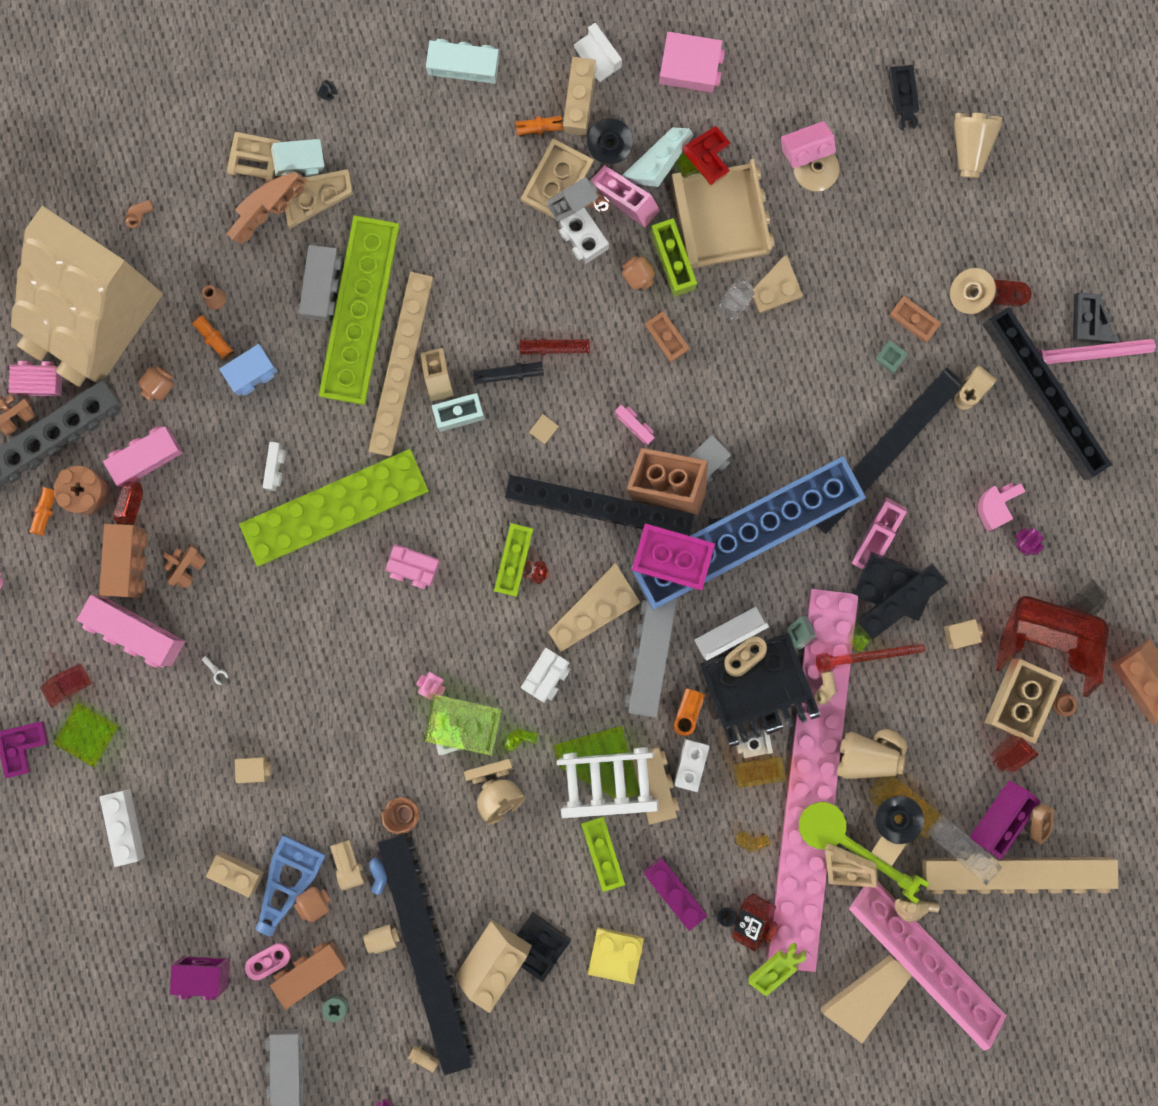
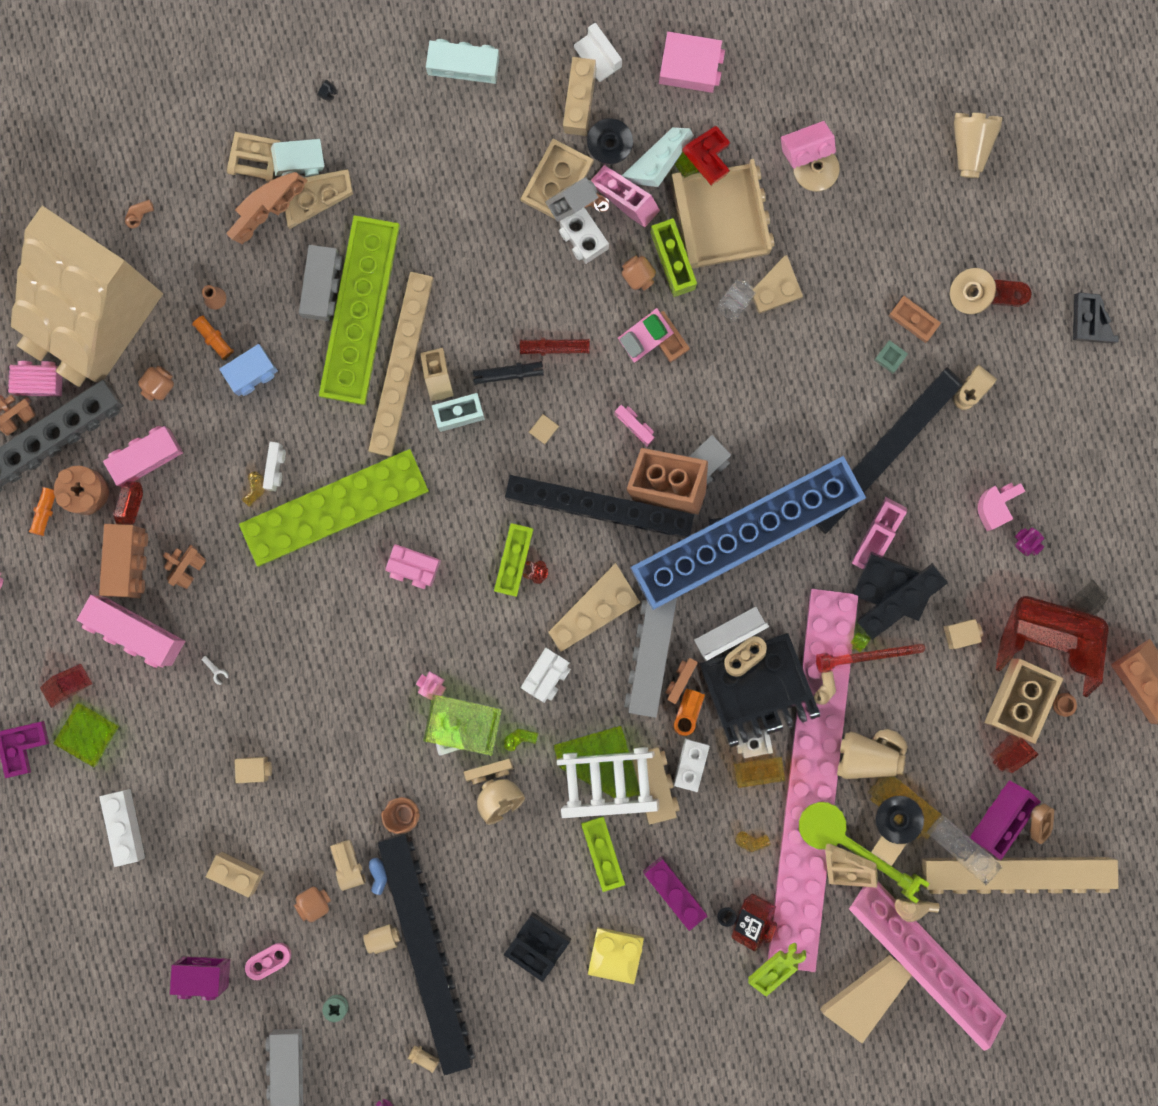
(256, 488): none -> clear yellow arm
(298, 856): medium blue plate -> none
(308, 974): nougat brick -> none
(491, 965): tan slope -> none
(539, 125): orange pin -> none
(645, 335): none -> piece
(673, 557): dark pink plate -> none
(675, 688): none -> nougat plate
(801, 632): sand green plate -> none
(904, 94): black plate -> none
(1047, 394): black brick -> none
(1098, 351): bright pink axle -> none

